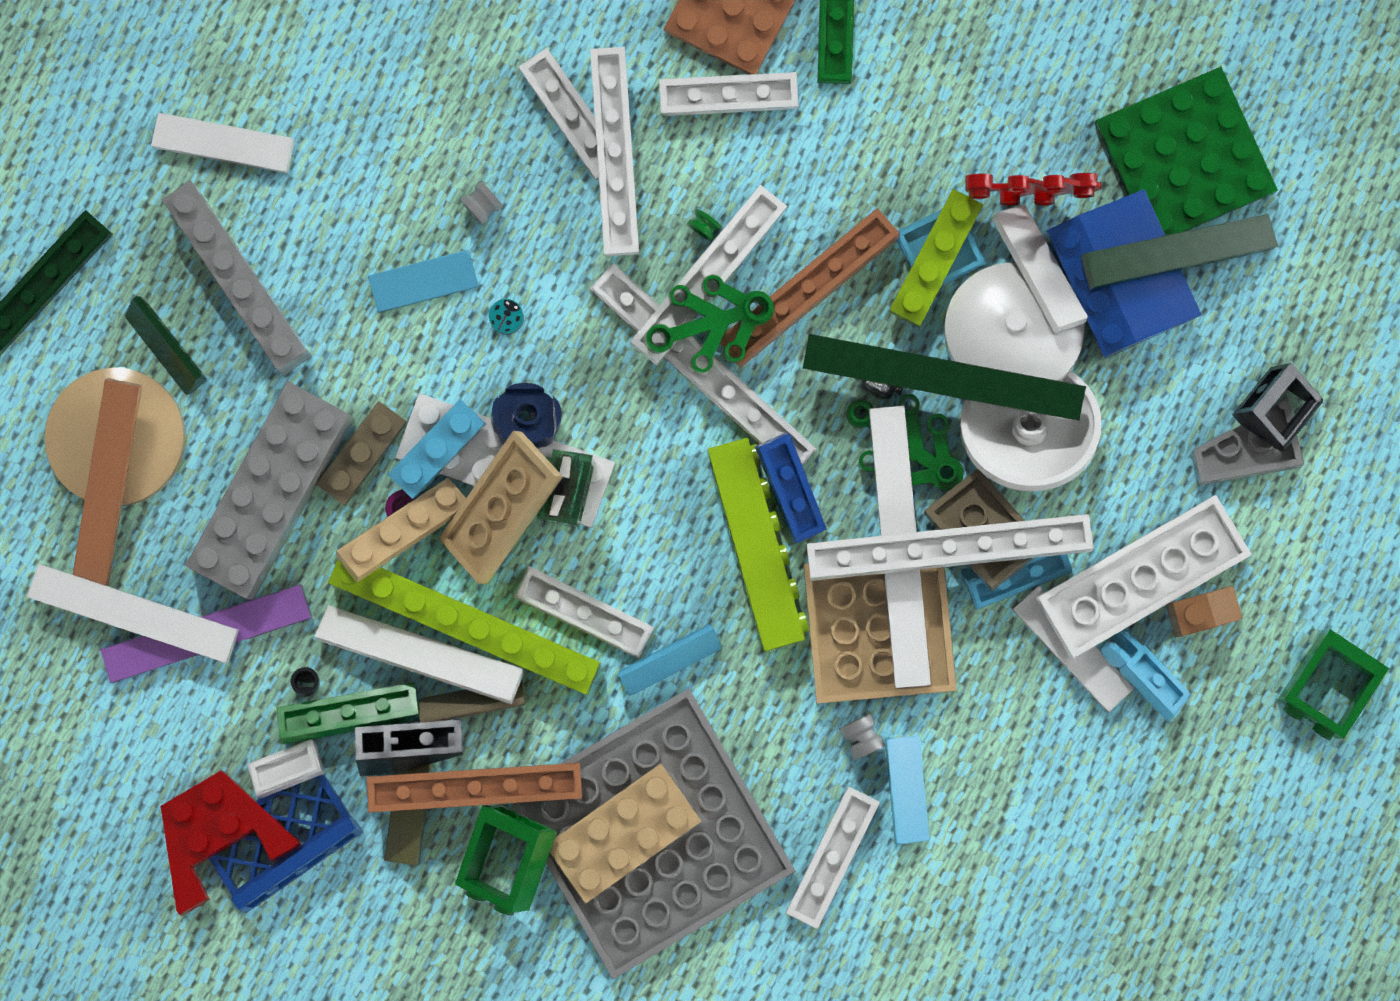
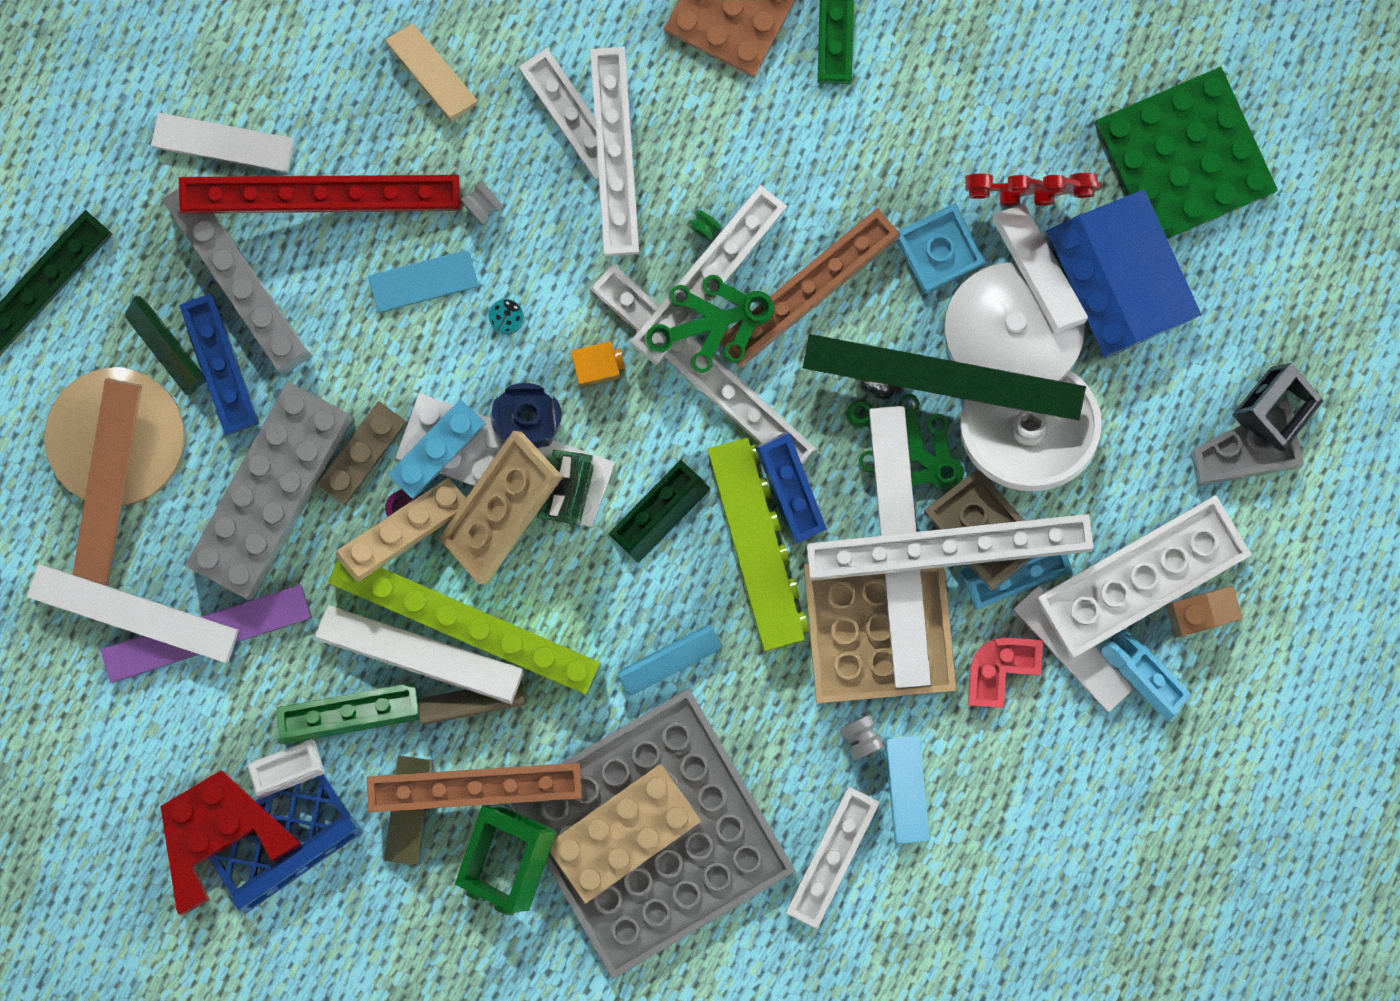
(219, 364): none -> blue plate
(305, 675): black hinge -> none
(318, 194): none -> red tile
(406, 746): black slope -> none
(431, 72): none -> tan slope
(583, 612): white tile -> none
(597, 364): none -> light orange brick
(659, 511): none -> dark green slope
(728, 94): white plate -> none
(935, 258): lime plate -> none
(992, 663): none -> coral plate
(1178, 251): dark green tile -> none
(1350, 654): green window -> none

